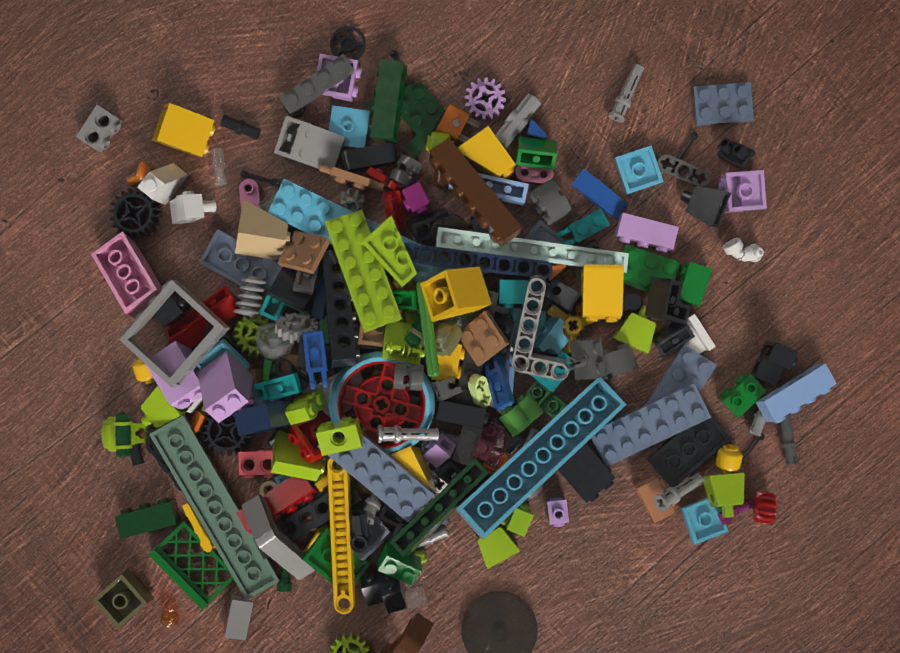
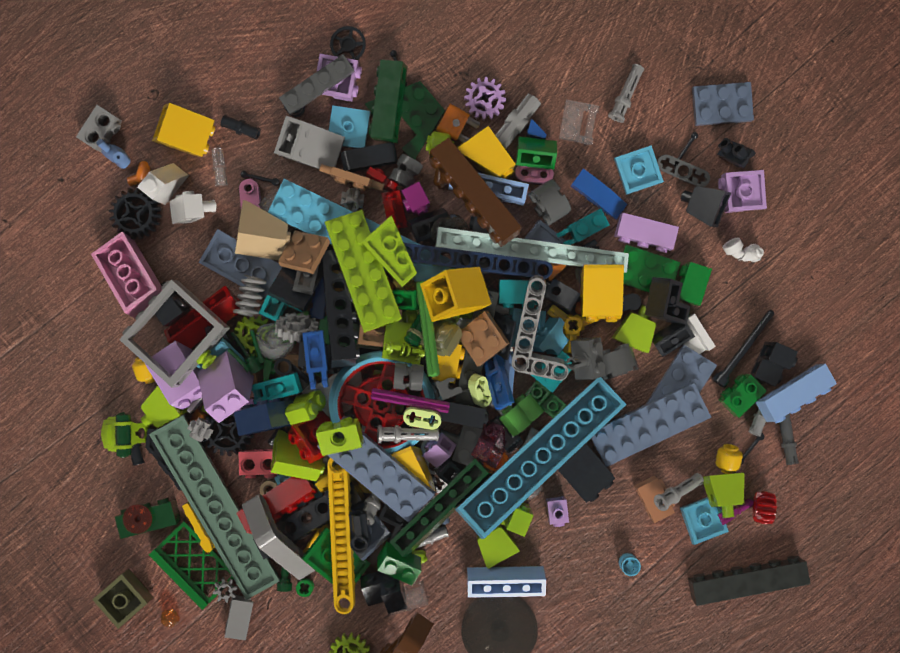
(114, 154): none -> medium blue piece
(137, 519): none -> clear red piece
(200, 429): none -> light grey gear
(206, 359): none -> lime bush
(223, 584): none -> light grey gear
(253, 362): none -> dark green plant
(303, 593): none -> green bush
(410, 400): none -> magenta axle
(421, 422): none -> yellowish green beam
(506, 581): none -> light blue brick
(572, 122): none -> clear plate
(629, 568): none -> medium azure wheel
(687, 451): black plate -> none
(722, 377): none -> black piece
(749, 581): none -> pearl dark grey brick

